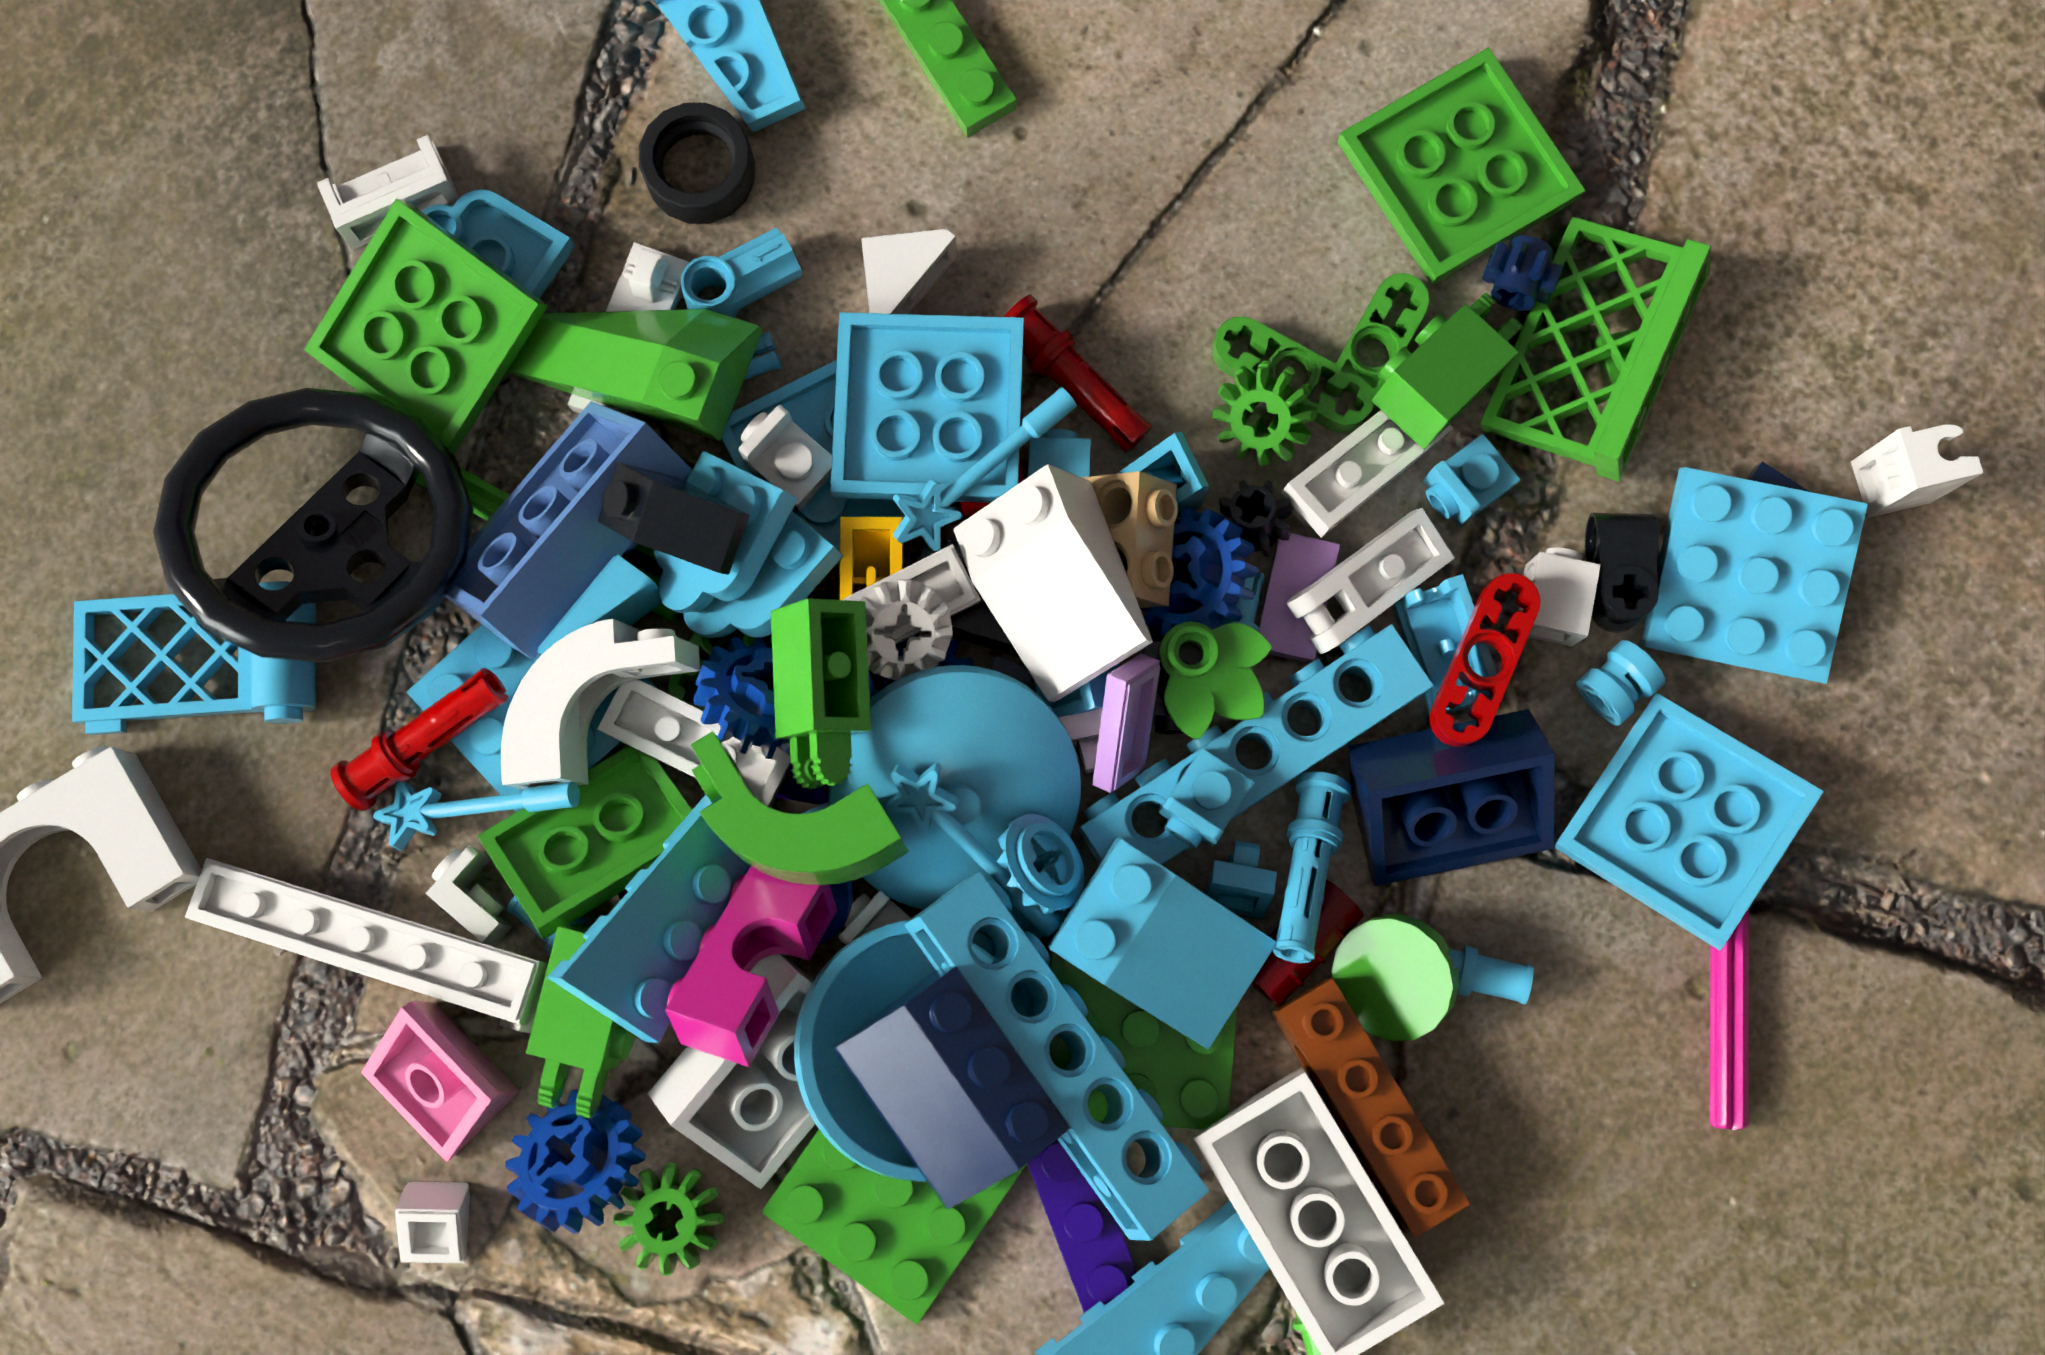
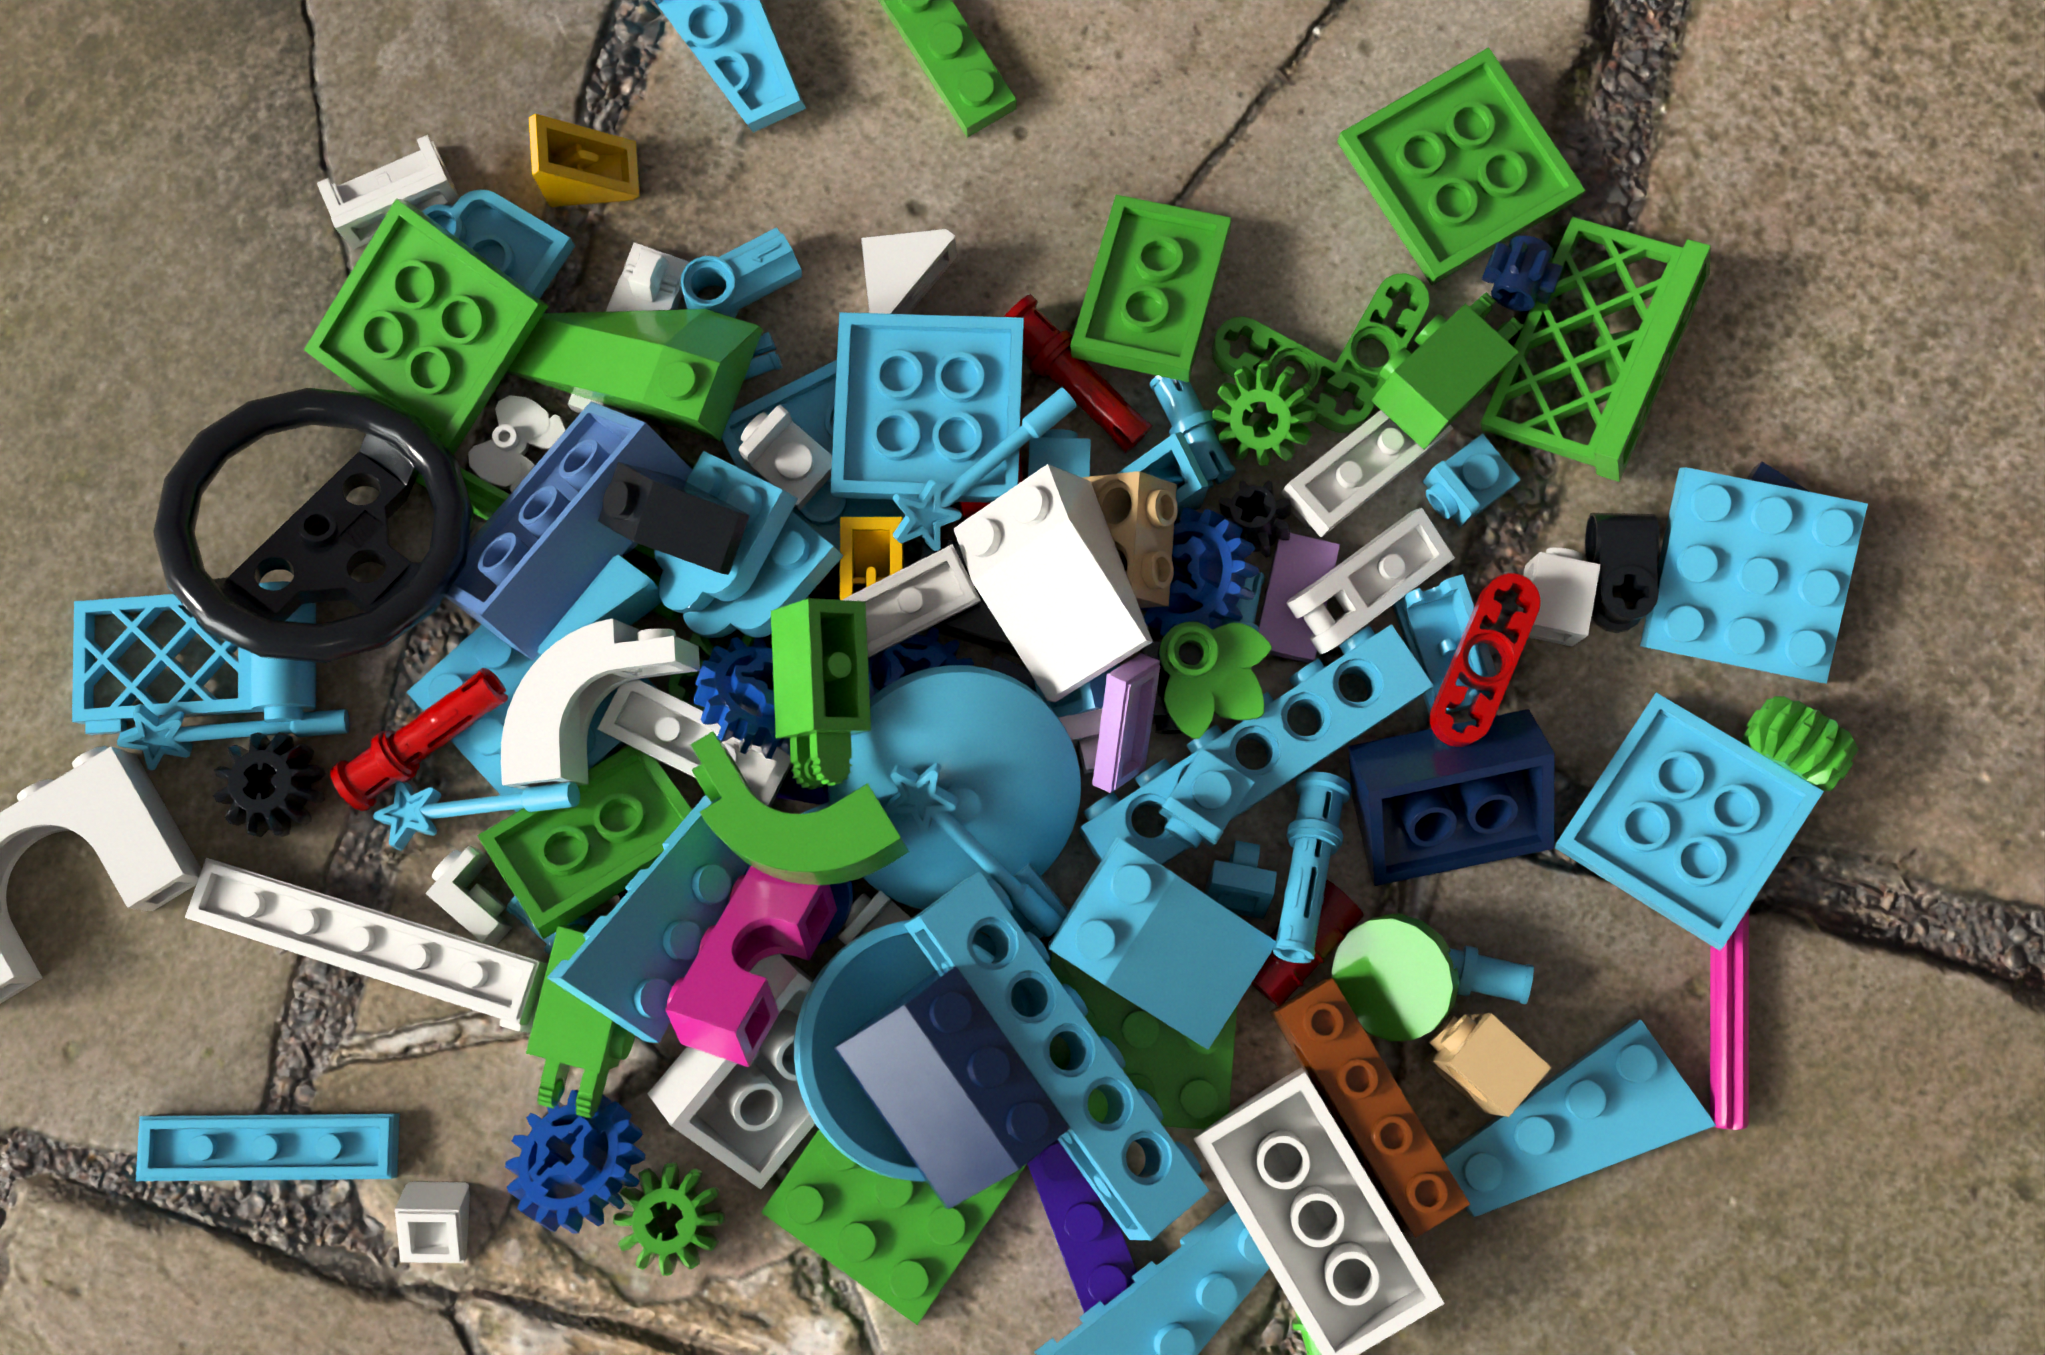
(165, 736): none -> medium azure piece
(248, 789): none -> black gear
(267, 1147): none -> medium azure tile
(437, 1078): bright pink slope -> none
(520, 425): none -> white piece
(581, 163): none -> yellow slope
(680, 123): black tyre -> none
(924, 610): white gear -> none
(1063, 876): medium azure gear -> none
(1151, 288): none -> bright green plate
(1197, 426): none -> medium azure pin
(1485, 1062): none -> tan brick
(1583, 1119): none -> medium azure wing
(1620, 682): medium azure wheel -> none
(1801, 741): none -> bright green gear
(1909, 471): white hinge -> none

